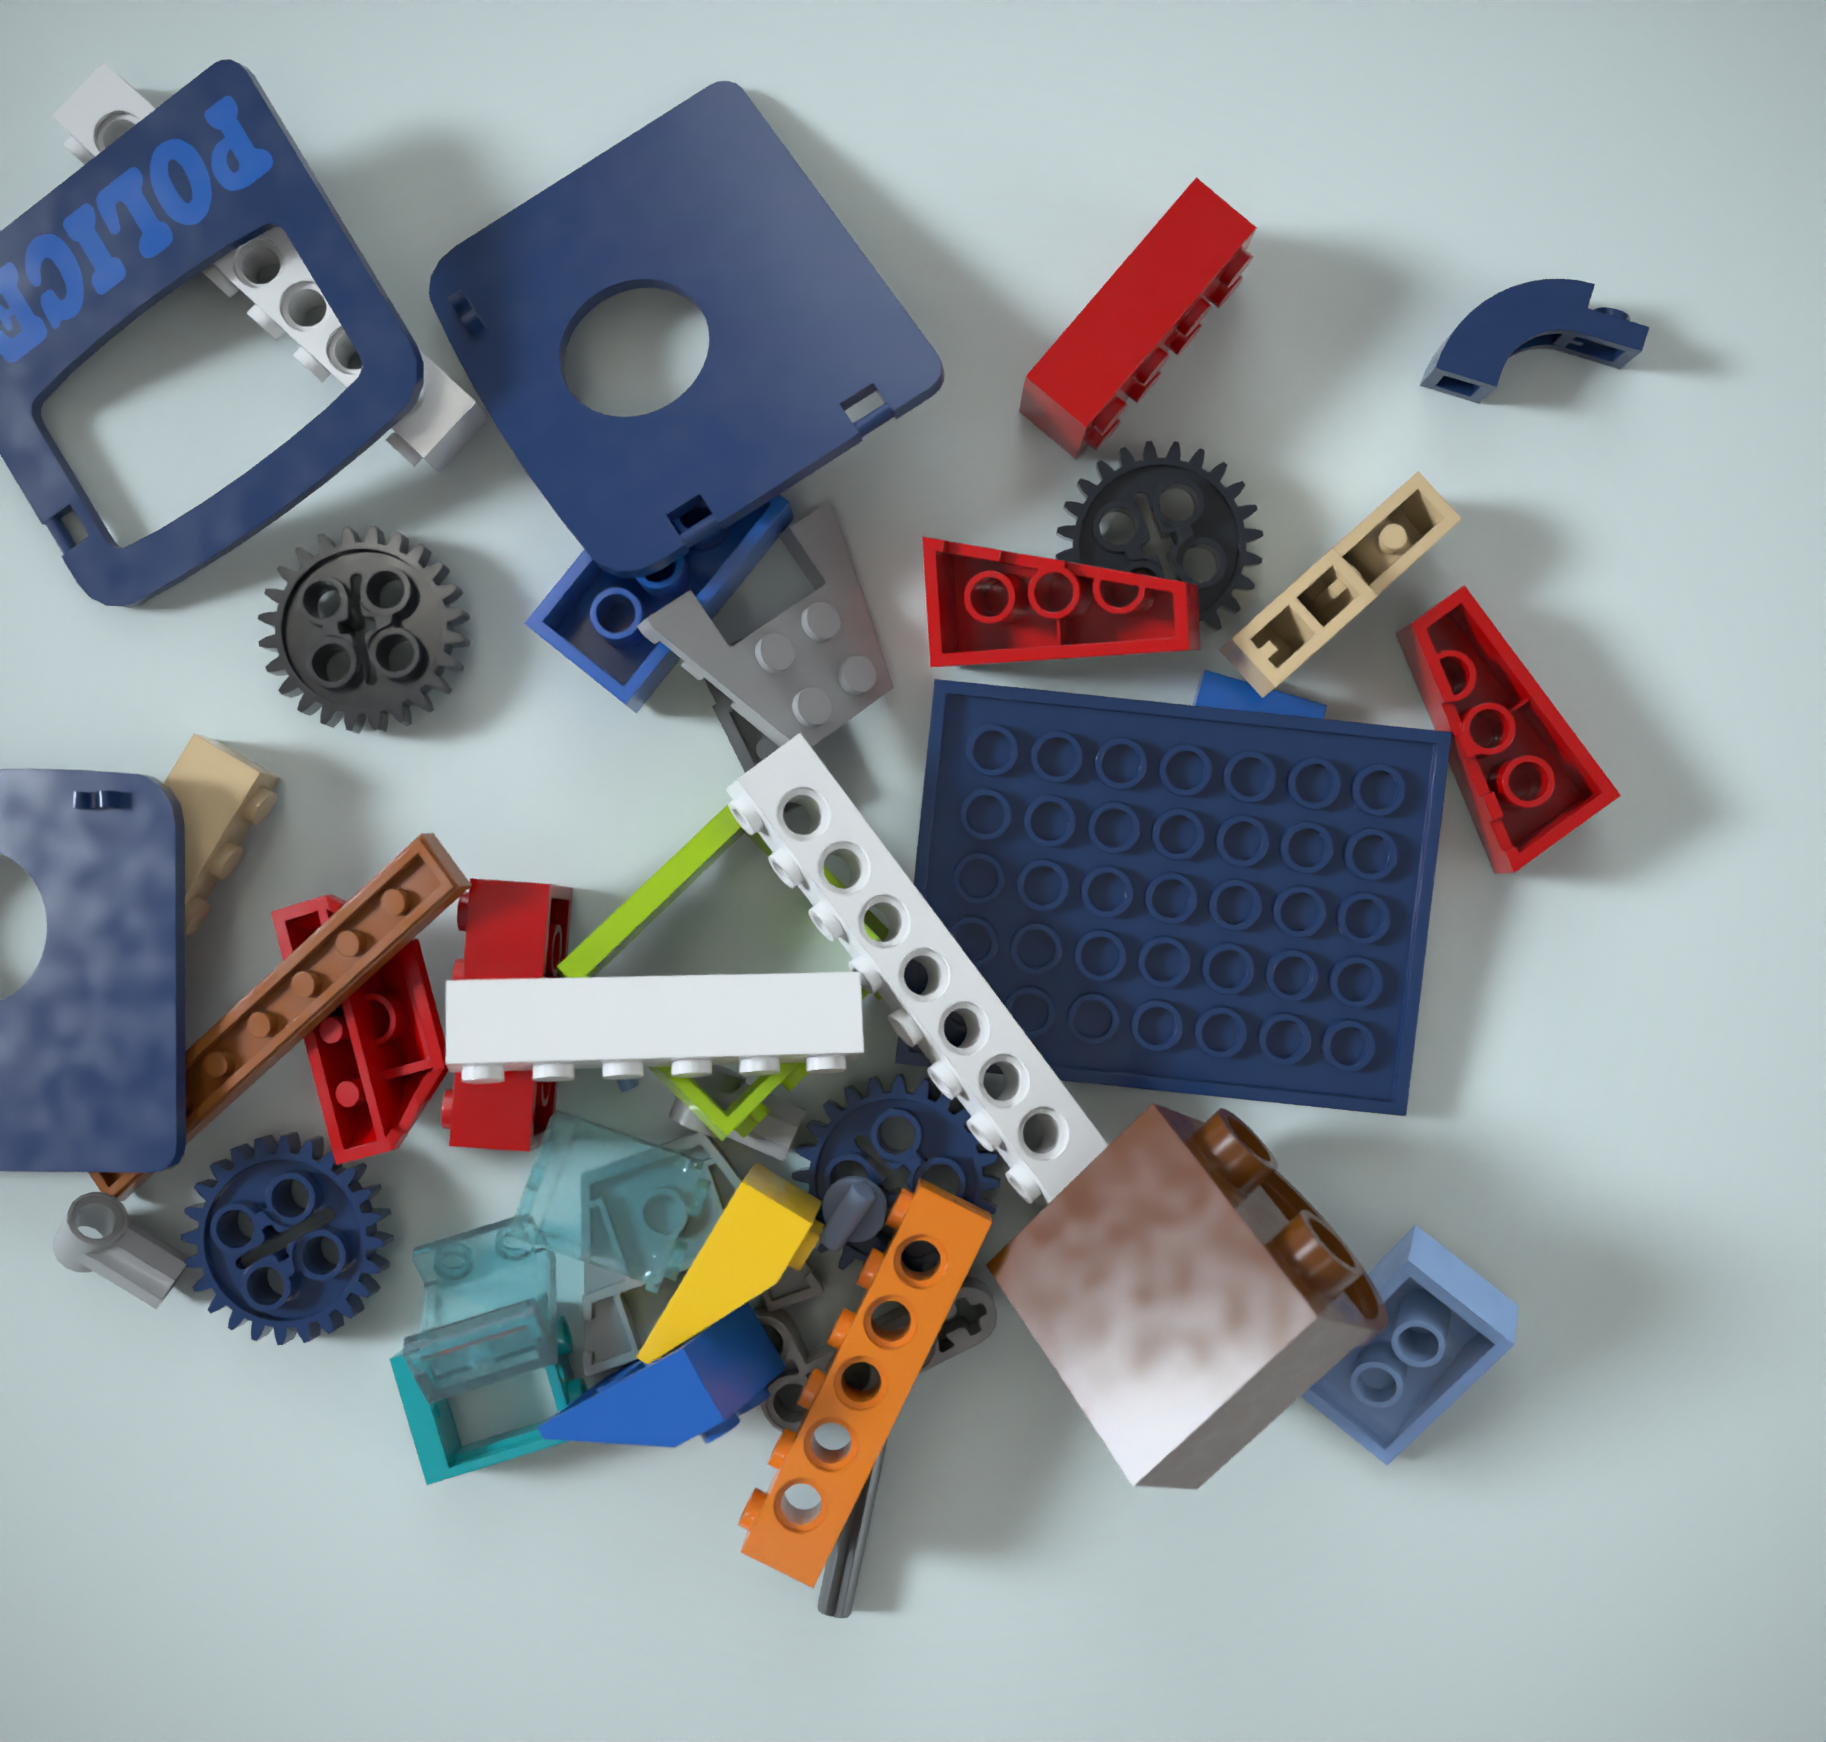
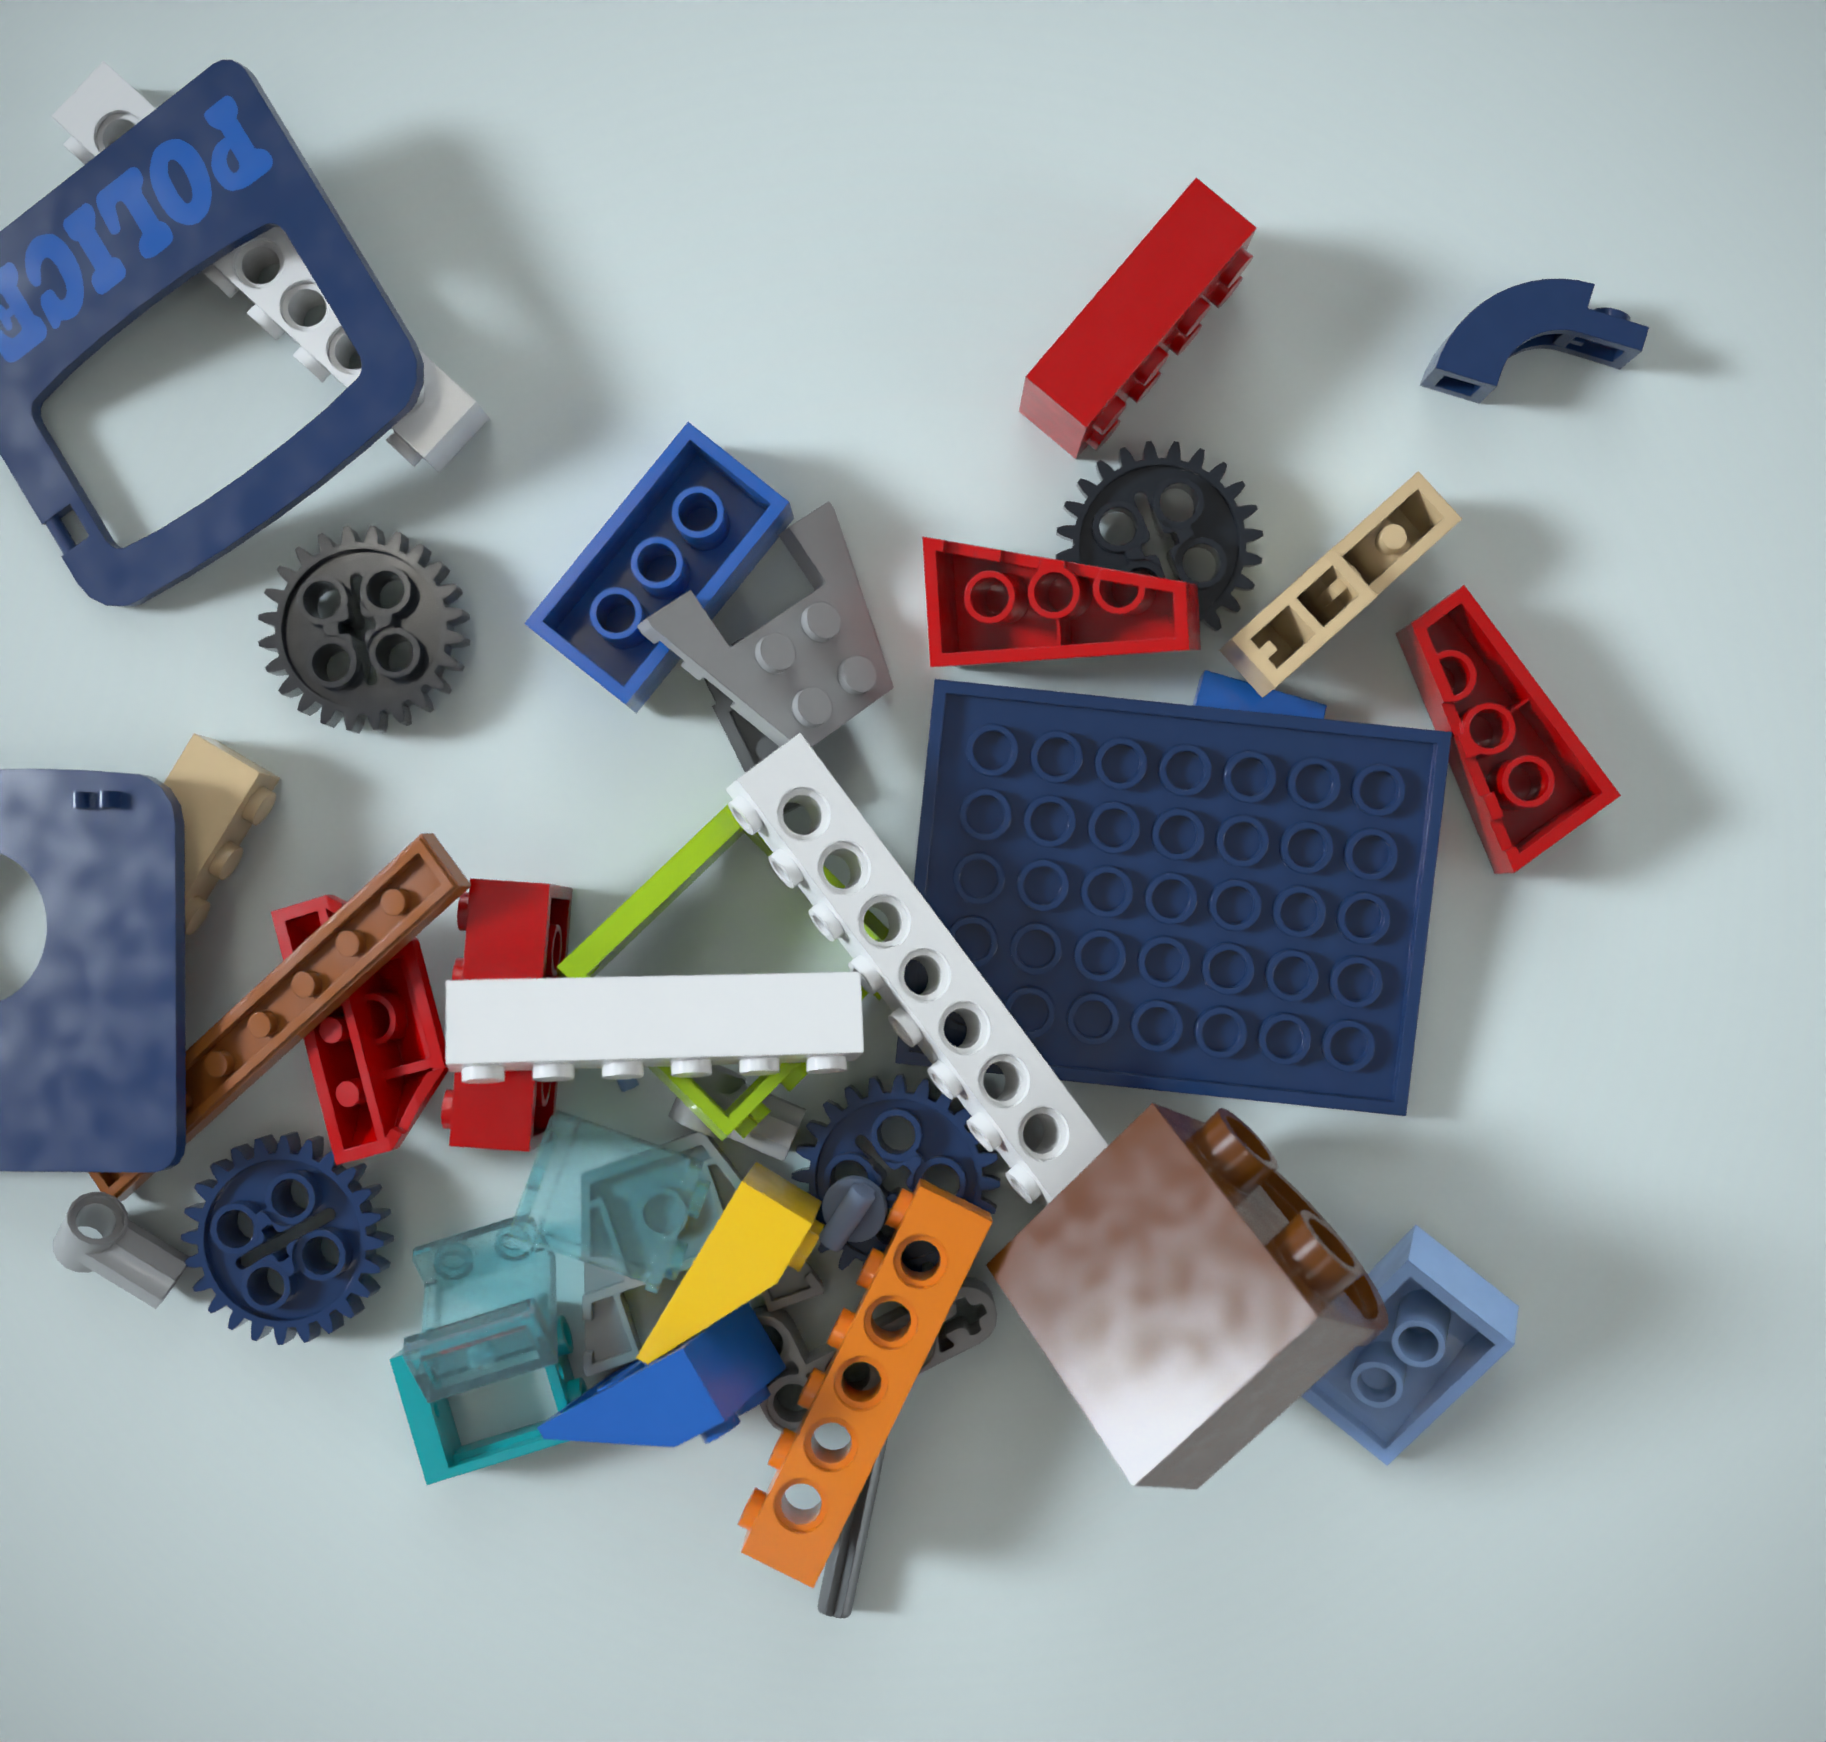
(790, 309): dark blue door -> none

